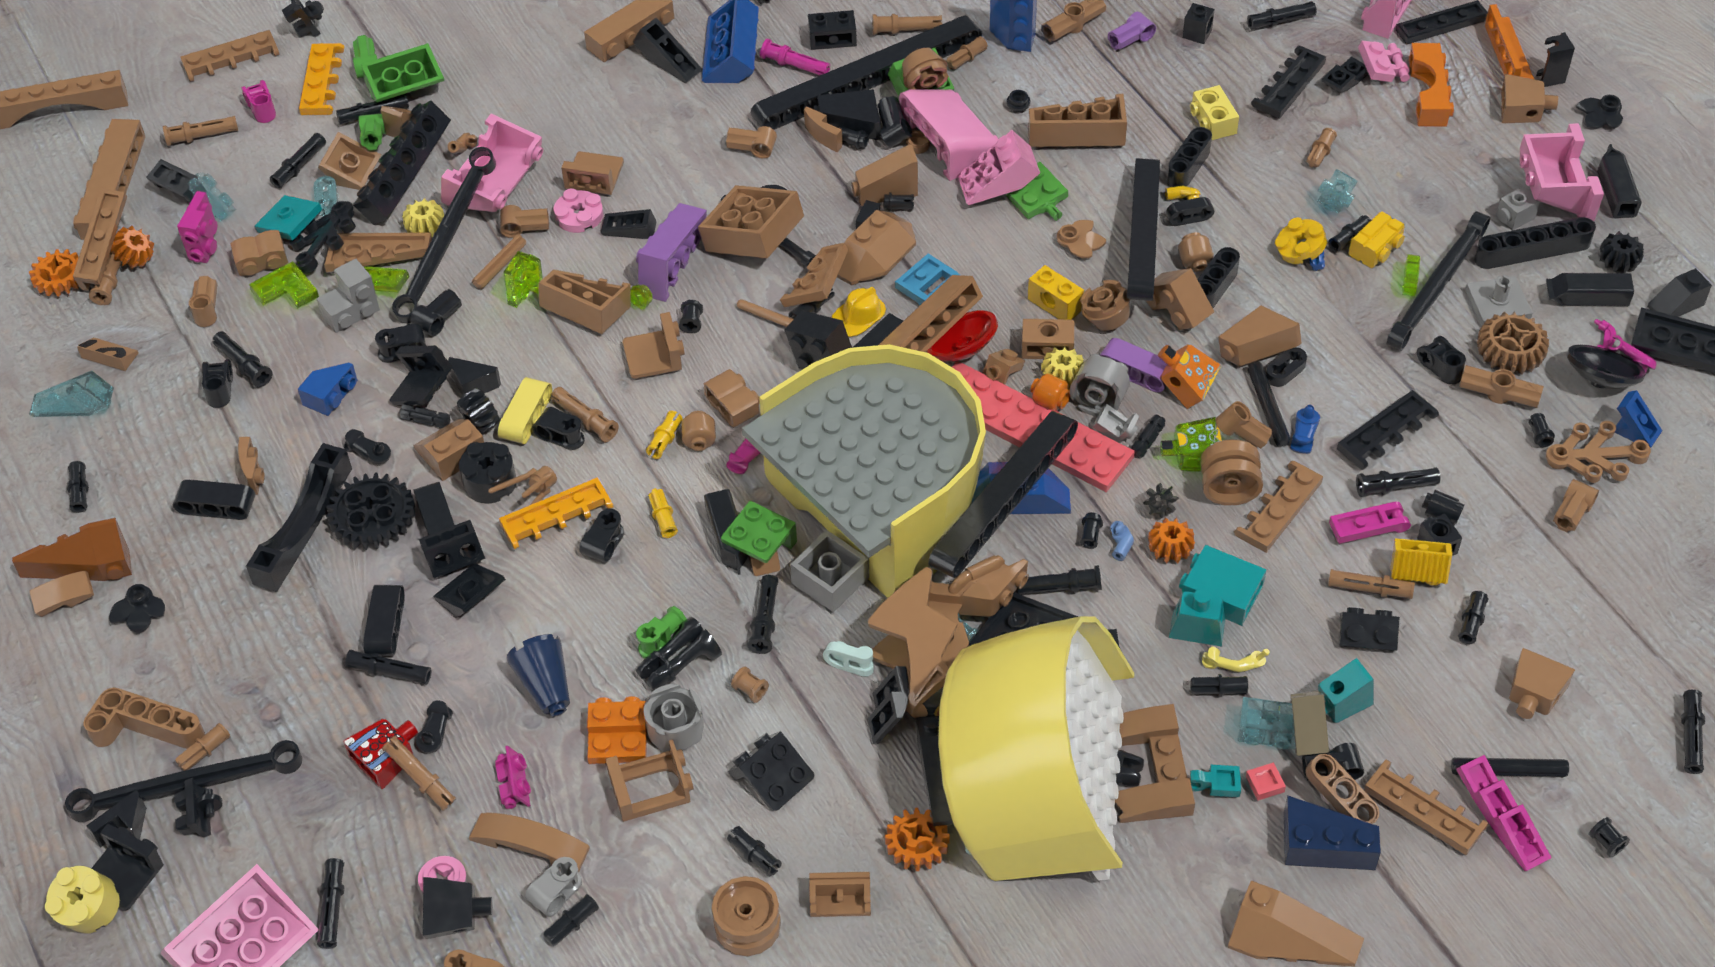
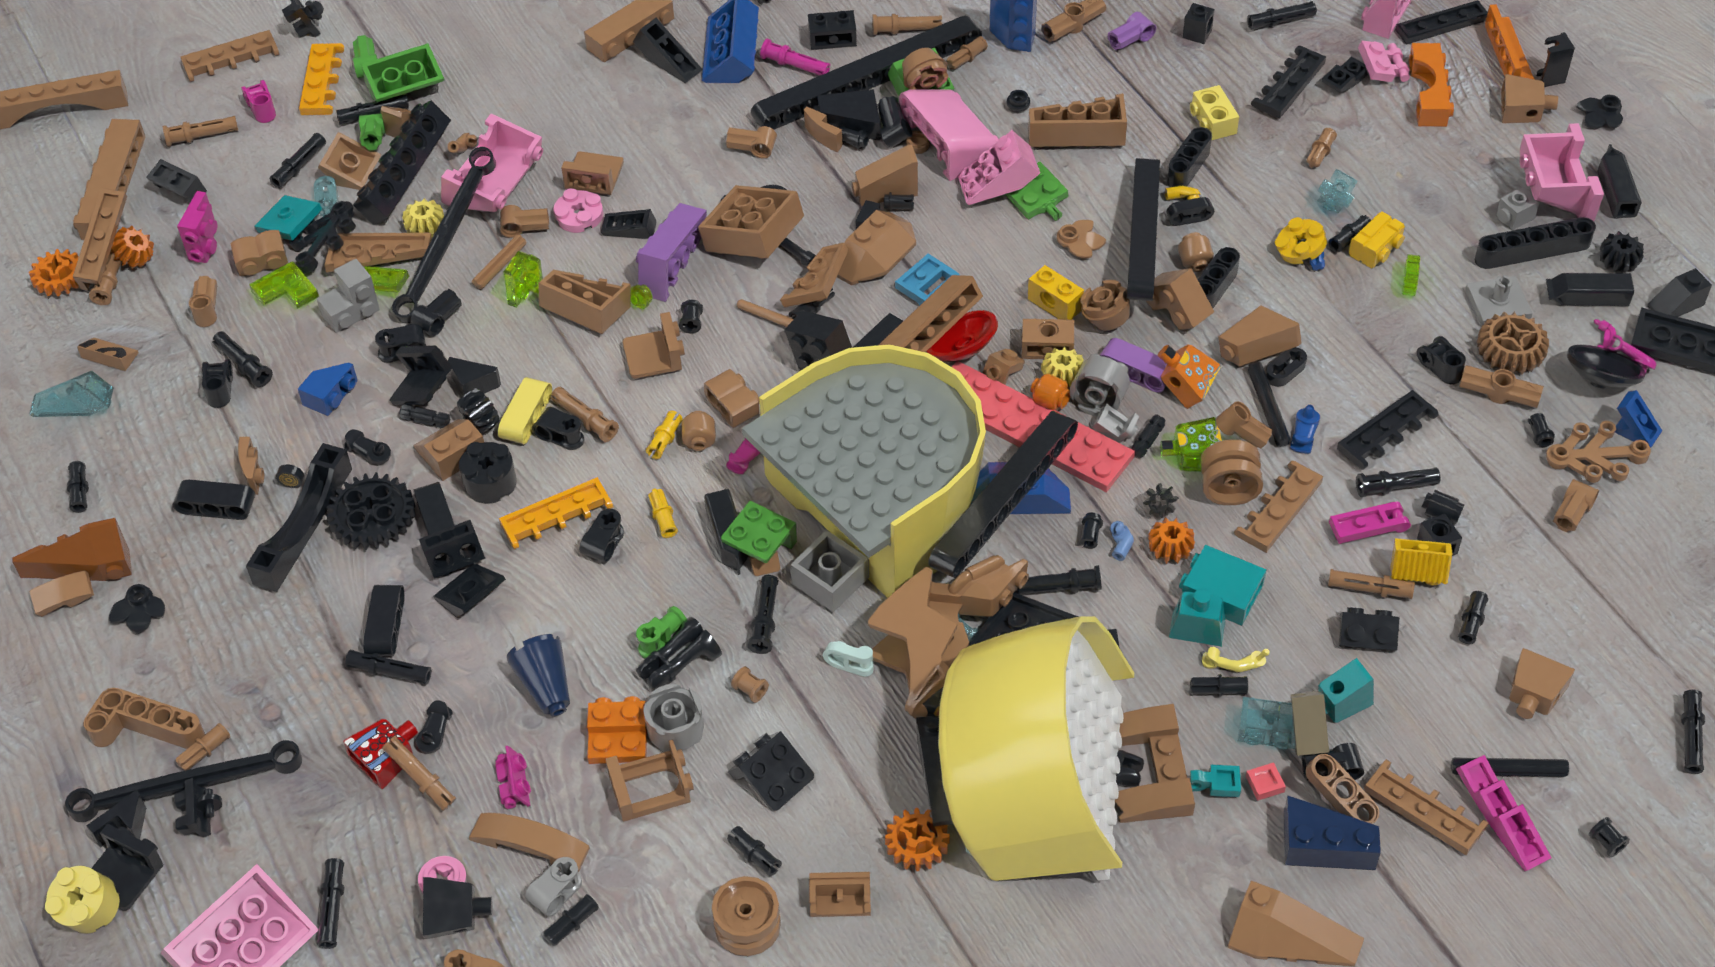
(220, 201): clear light blue hinge -> none
(290, 476): none -> black tile
(539, 481): medium nougat plant -> none
(860, 311): yellow piece -> none
(890, 703): black slope -> none
(1436, 283): black piece -> none

